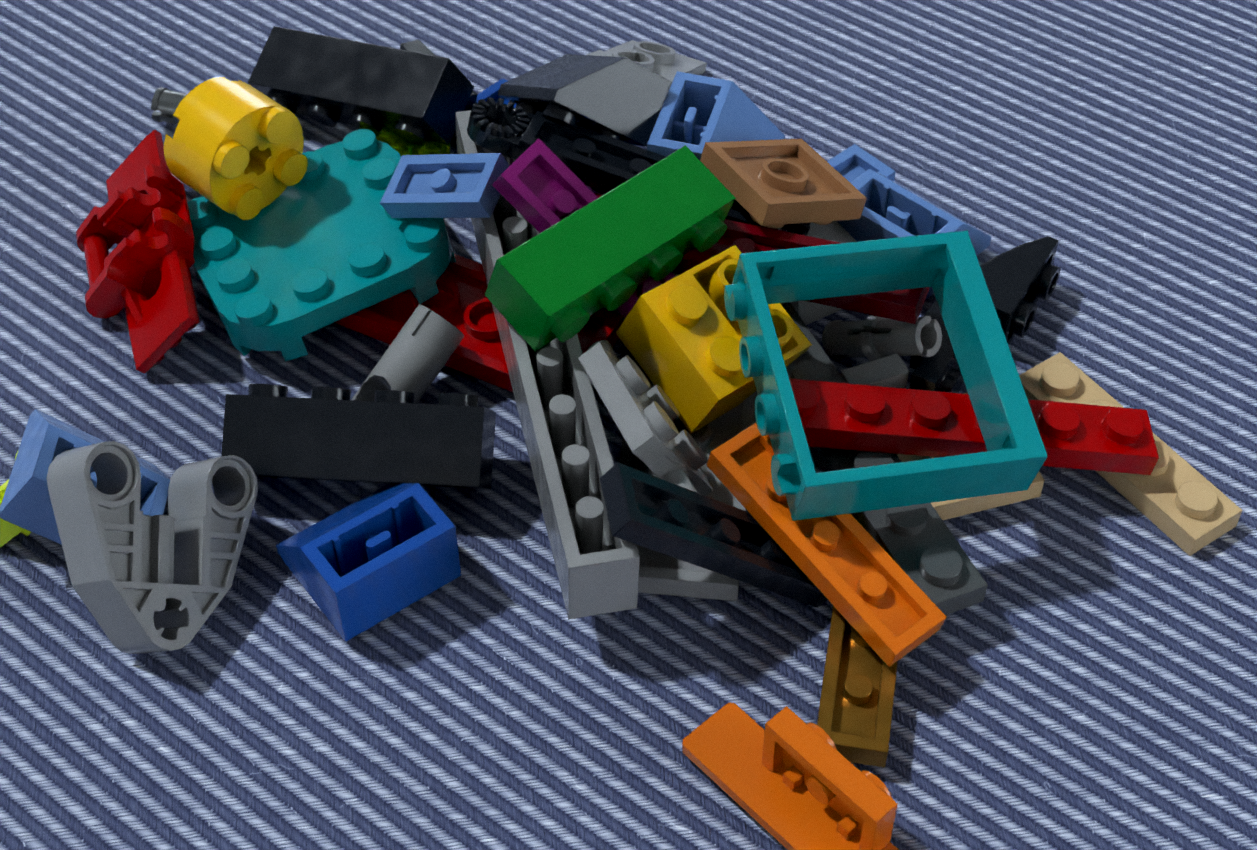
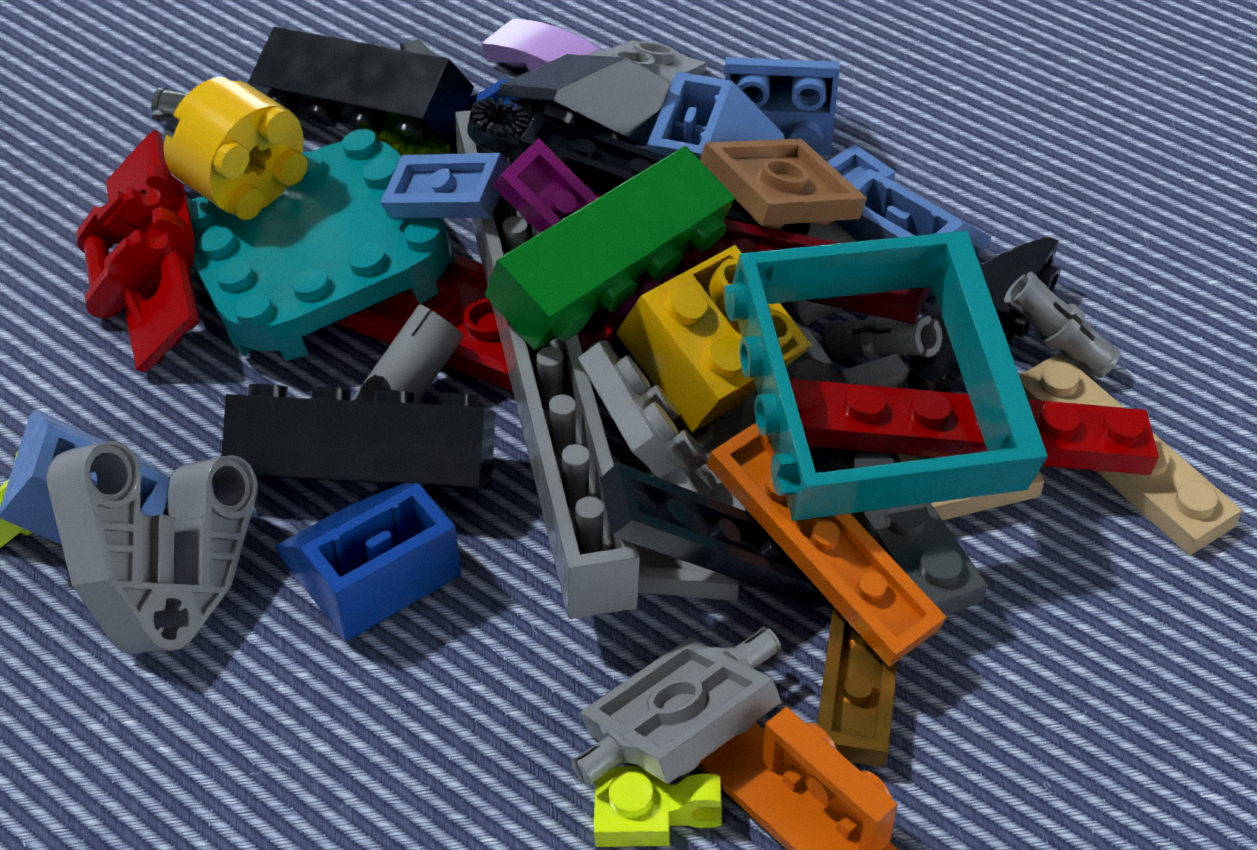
(533, 44): none -> lavender slope
(639, 808): none -> neon yellow plate
(680, 708): none -> light grey plate
(792, 94): none -> medium blue slope
(1062, 326): none -> light grey pin

